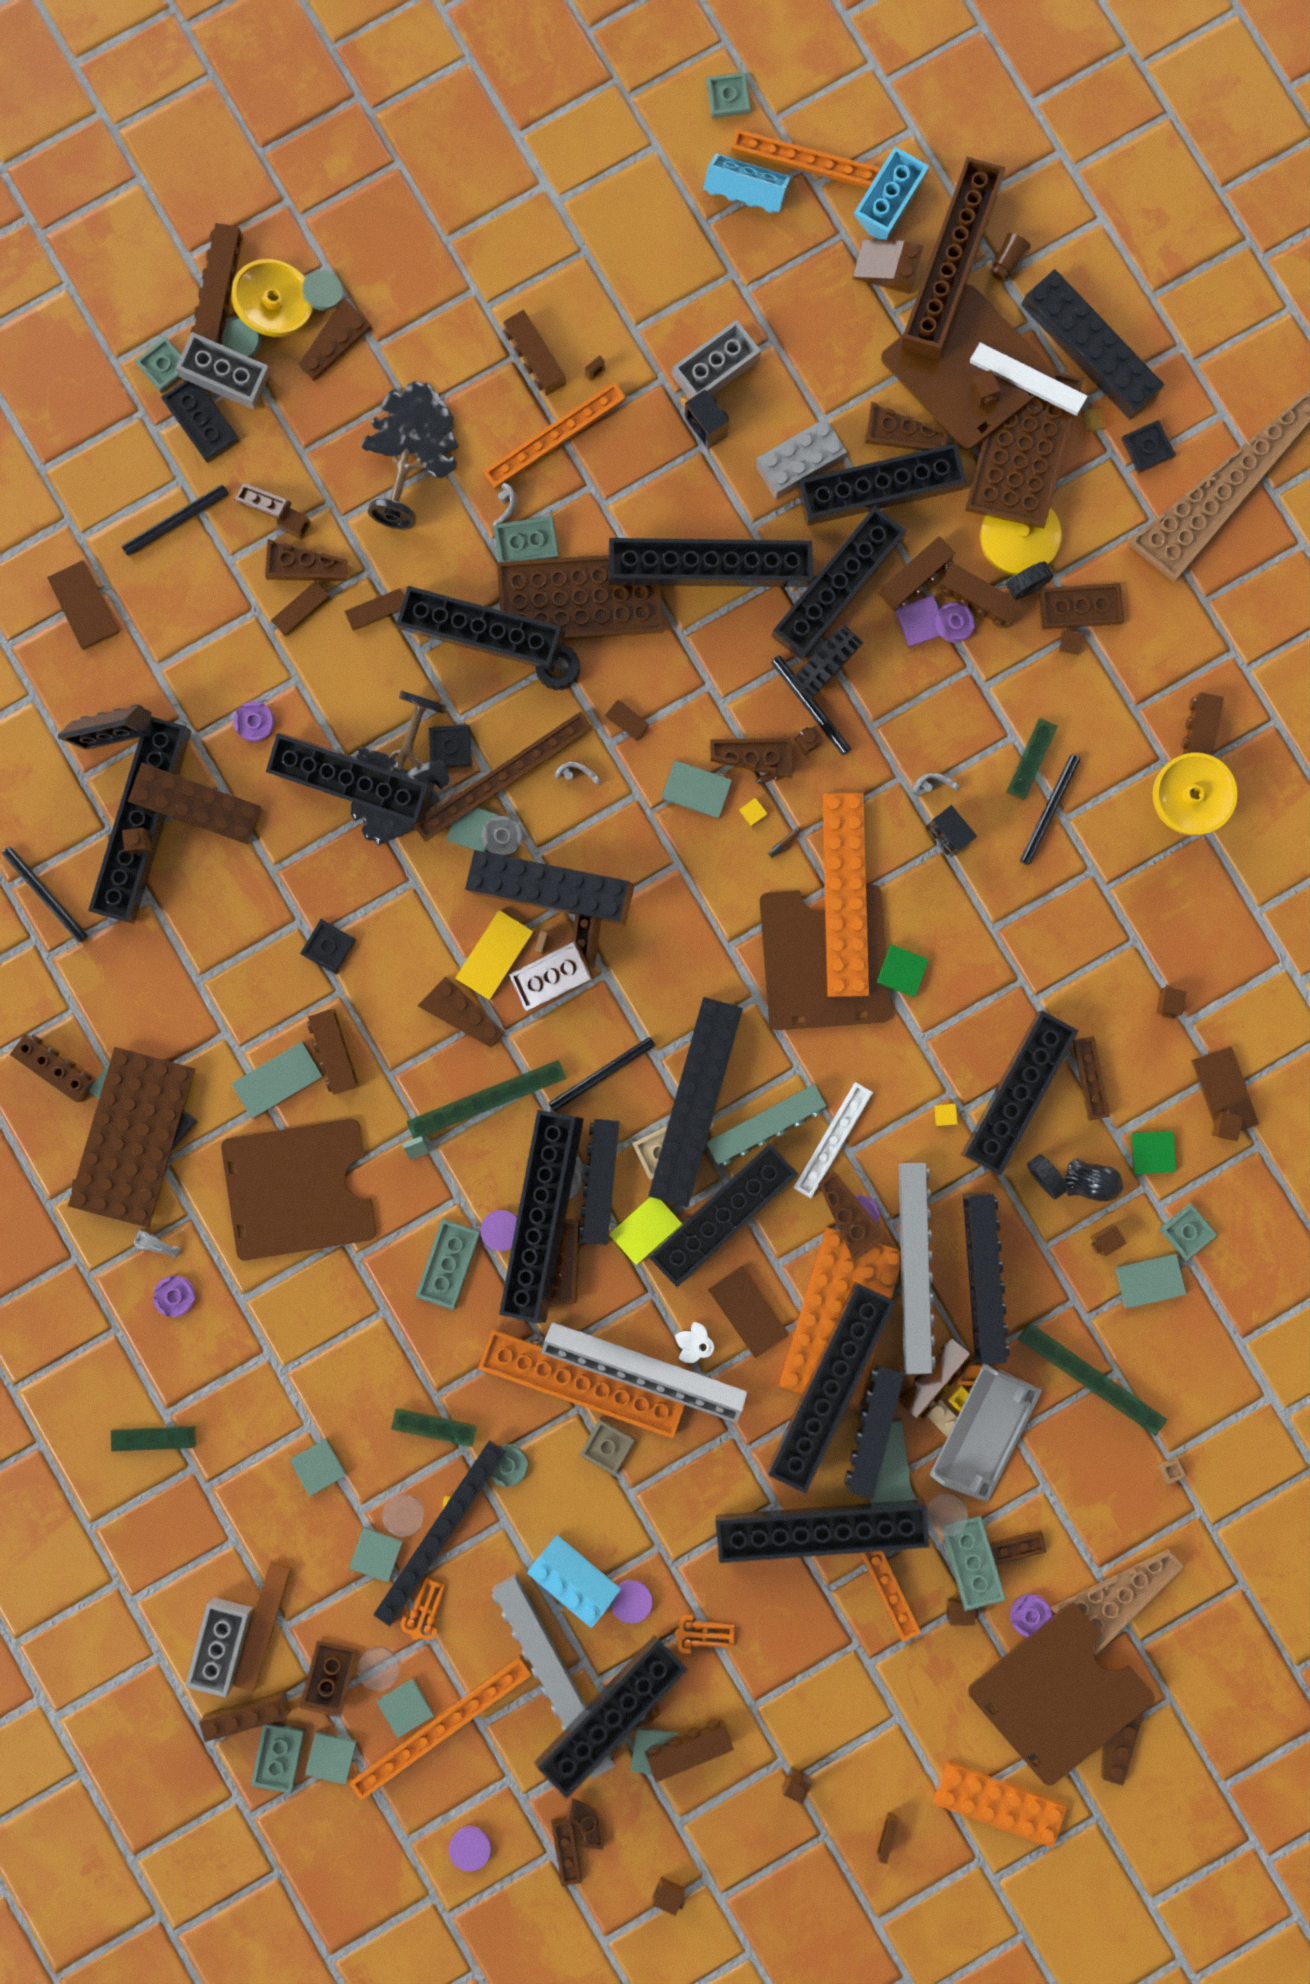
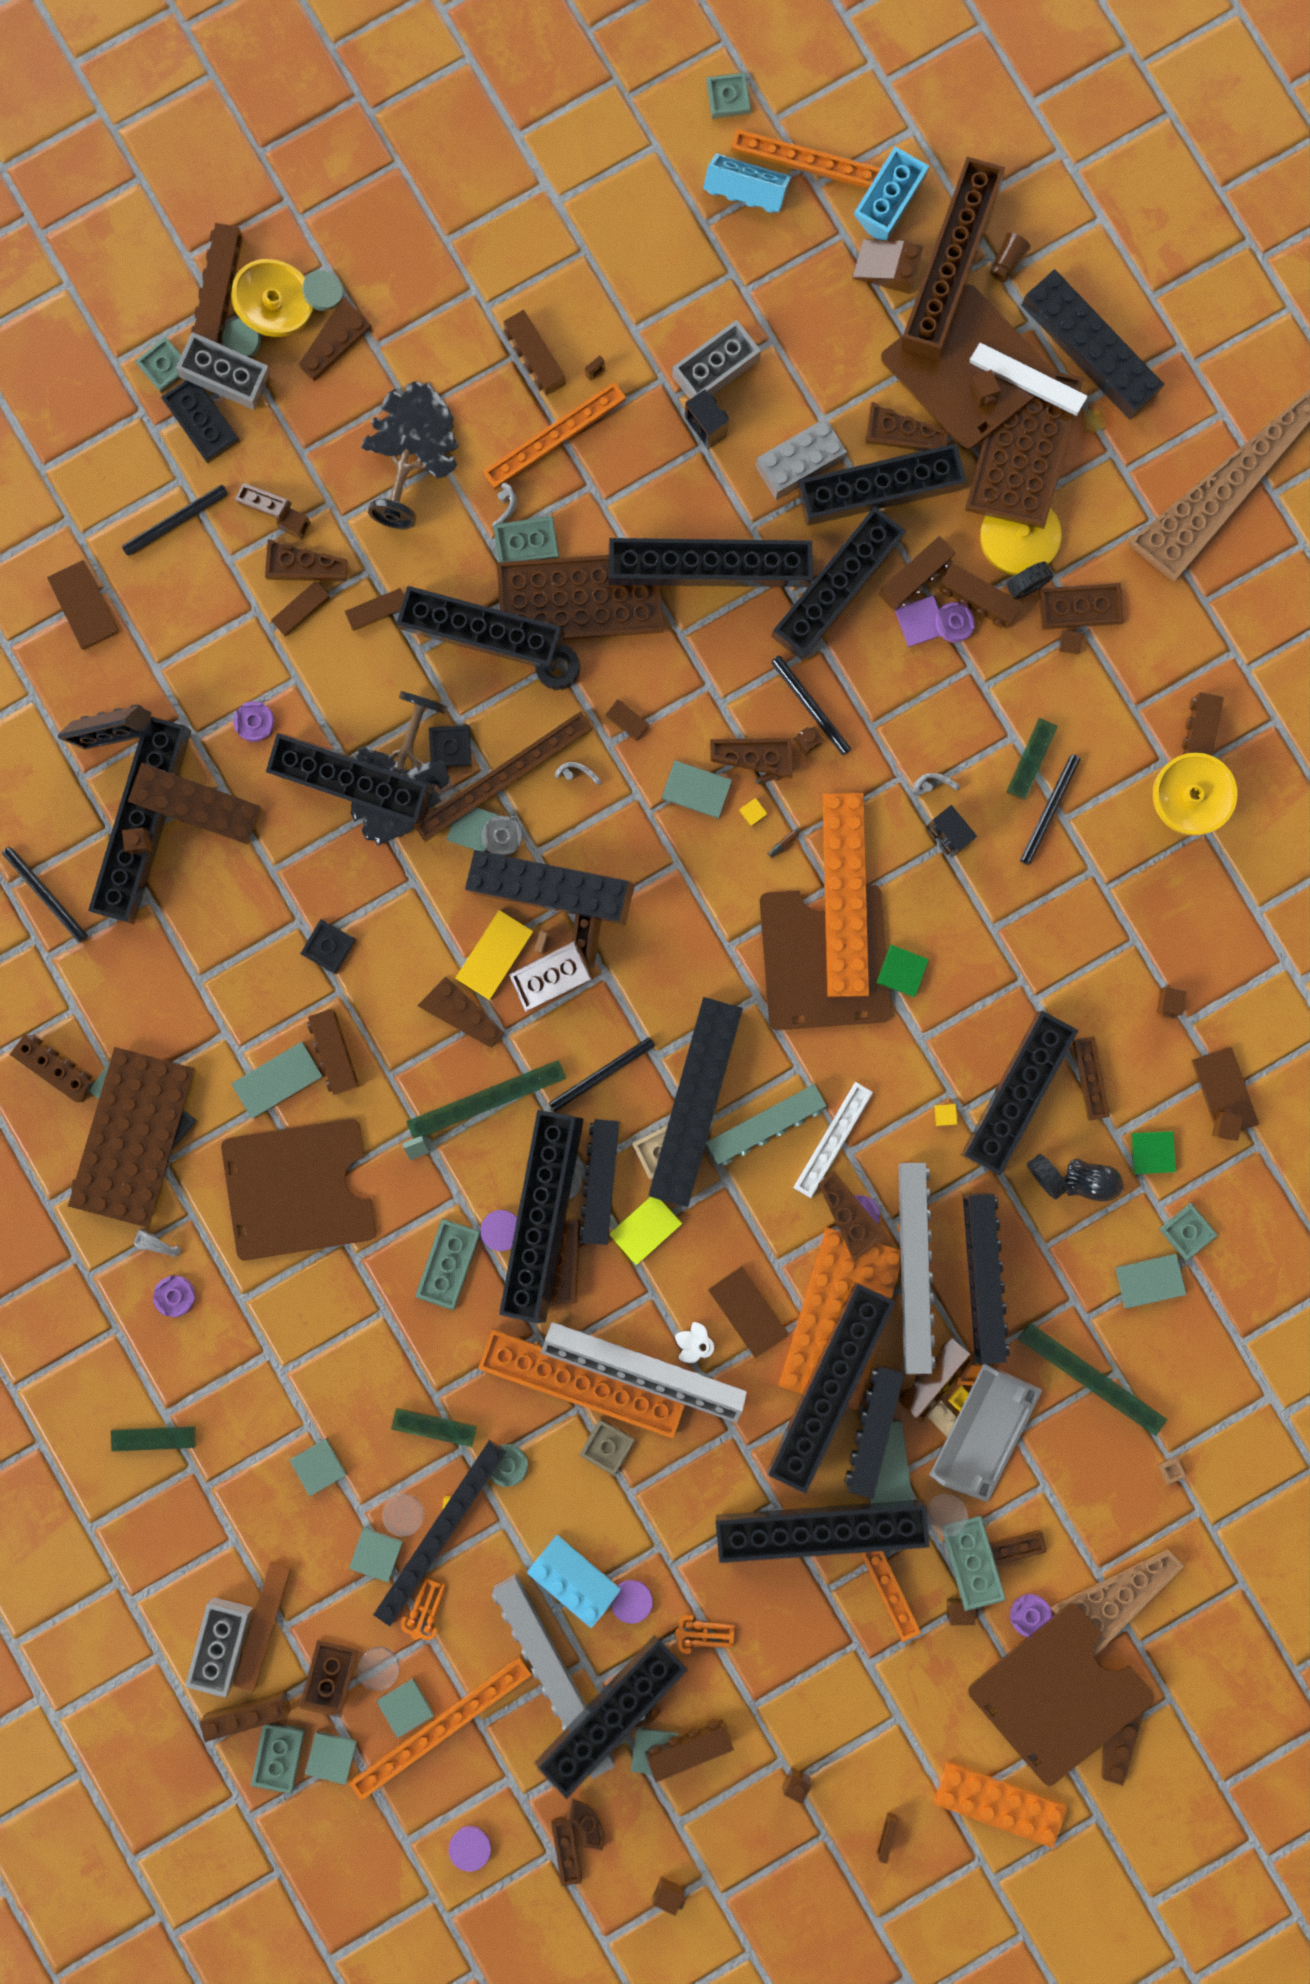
(722, 1215): black brick -> none
(827, 662): black tyre -> none
(1107, 1240): reddish brown brick -> none
(1148, 446): black tile -> none

